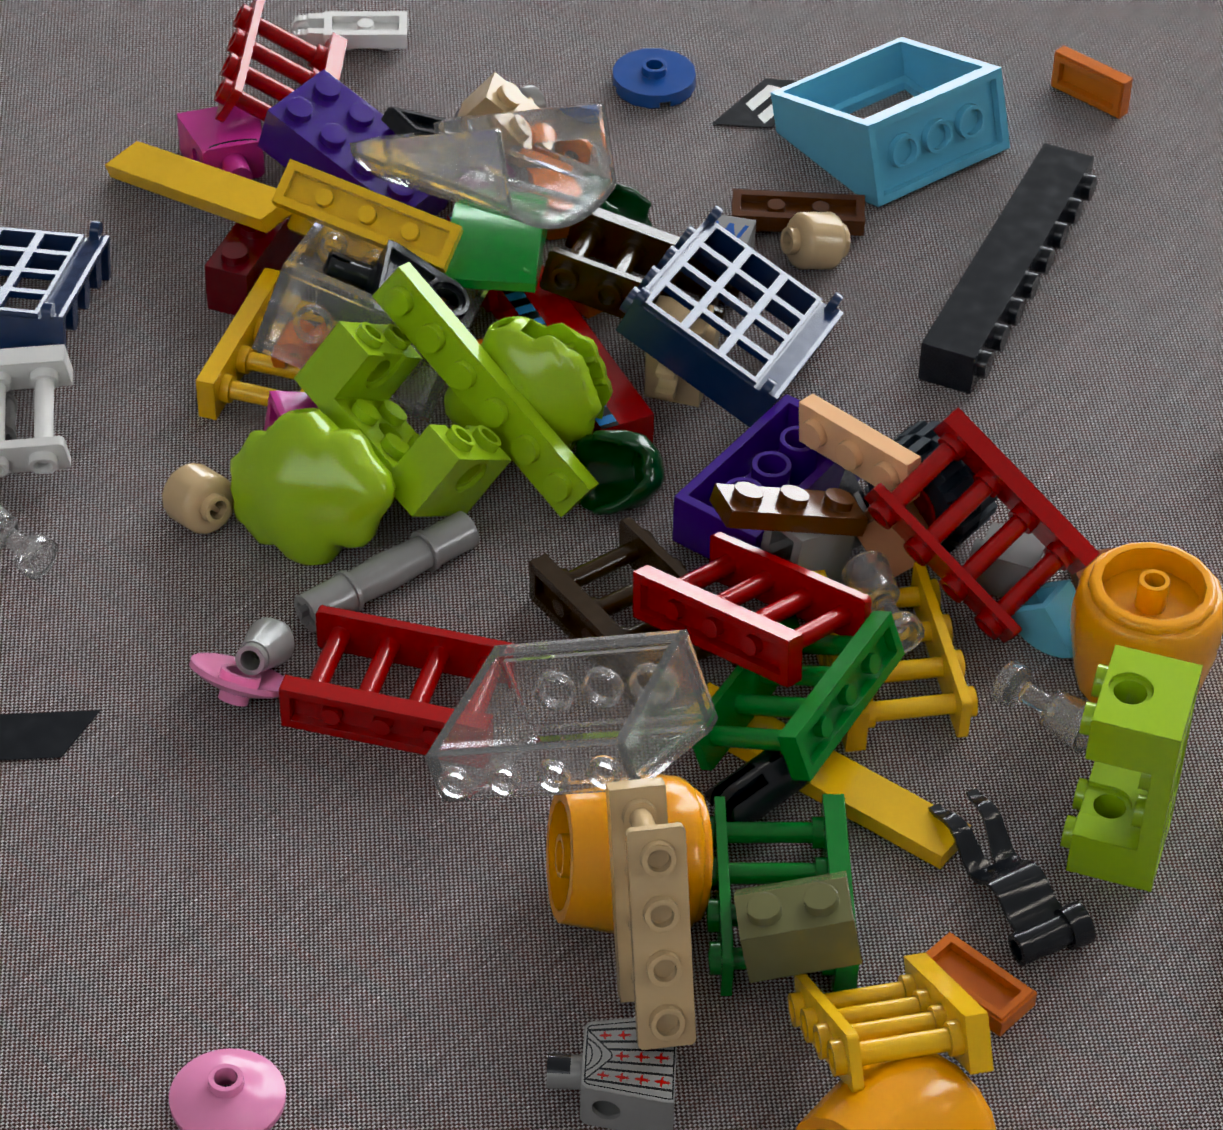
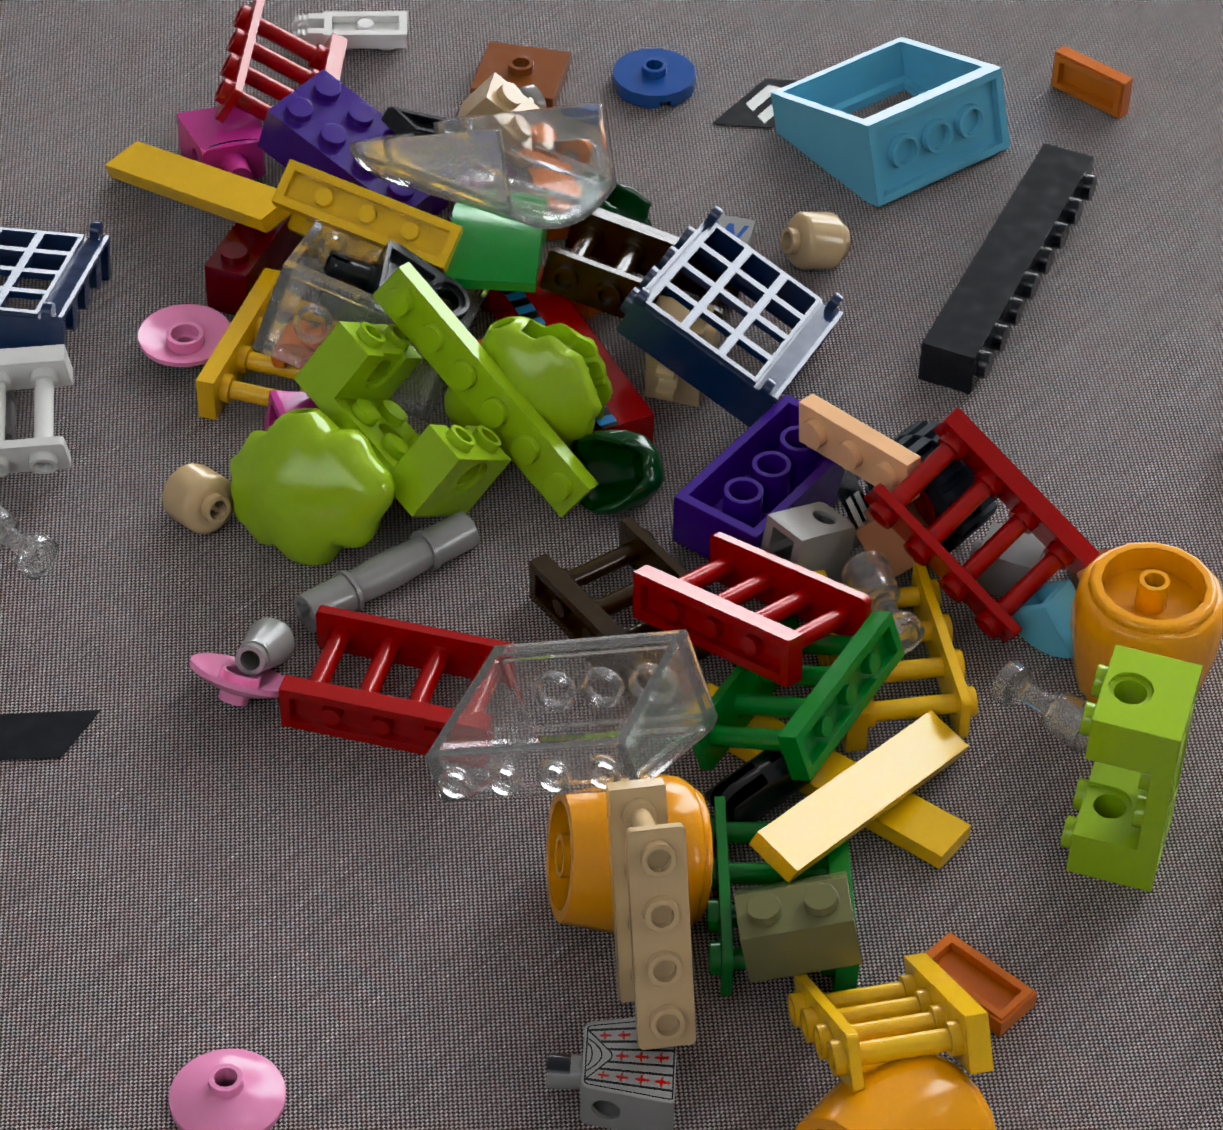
(182, 334): none -> bright pink dish
(525, 66): none -> dark orange plate
(775, 208): reddish brown plate -> none
(788, 509): reddish brown plate -> none
(858, 796): none -> tile
(1019, 886): black flag -> none

